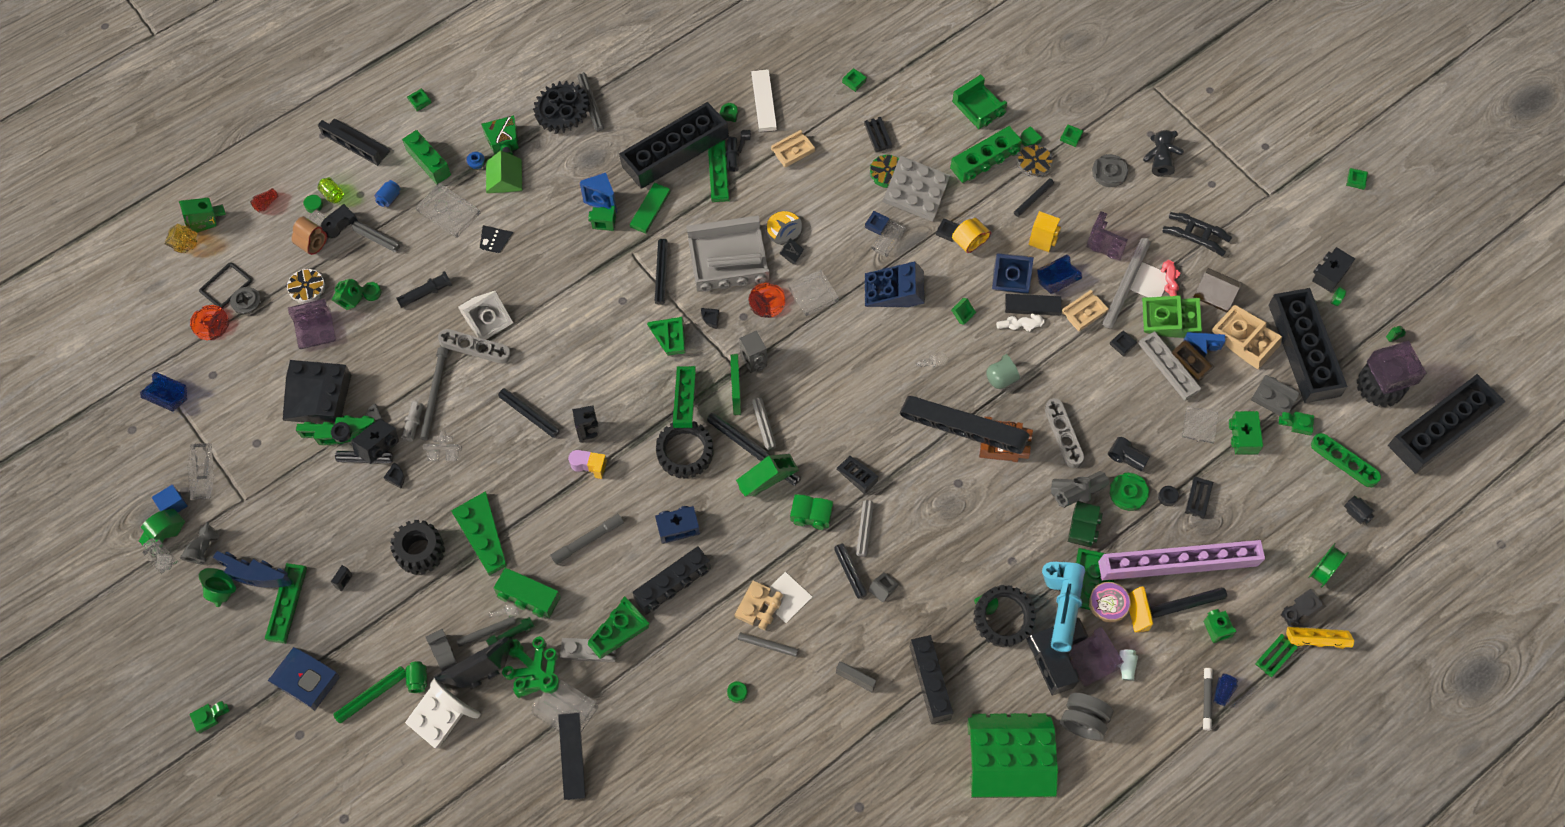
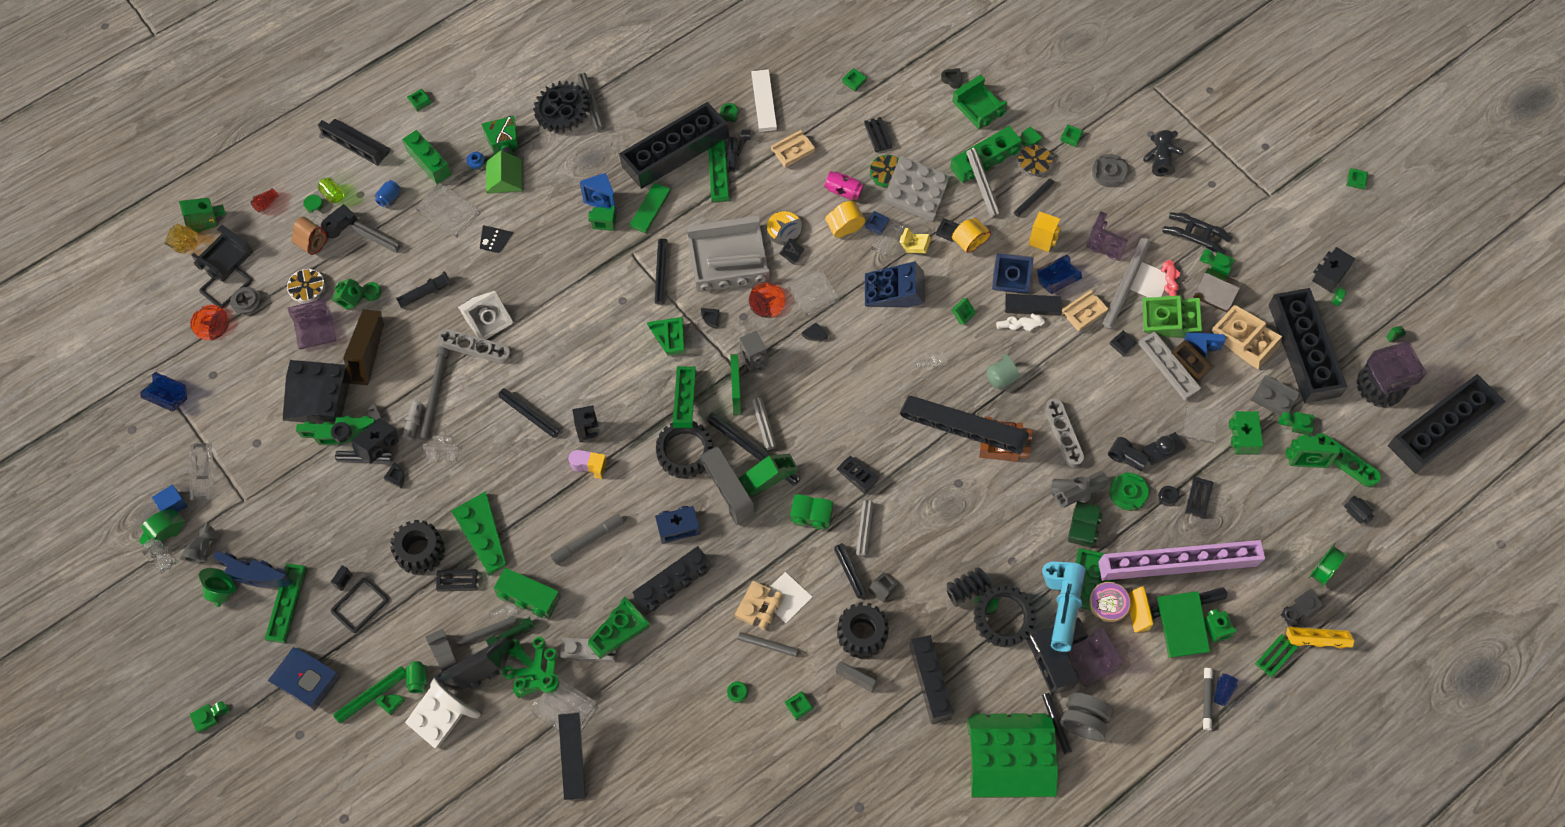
(223, 255): none -> black panel
(363, 347): none -> dark brown slope
(385, 600): none -> black piece
(390, 703): none -> green tile
(461, 587): none -> black tile
(728, 484): none -> dark grey beam
(798, 705): none -> green tile
(814, 332): none -> black tile
(835, 183): none -> dark pink piece
(845, 219): none -> yellow piece
(862, 614): none -> black tyre
(915, 242): none -> light yellow bracket
(952, 77): none -> pearl dark grey tile
(966, 585): none -> black piece
(983, 182): none -> light grey axle
(1056, 721): none -> black bar
(1129, 666): light aqua cone -> none
(1163, 448): none -> black tile
(1183, 624): none -> green tile
(1219, 263): none -> green plate
(1308, 452): none -> green plate

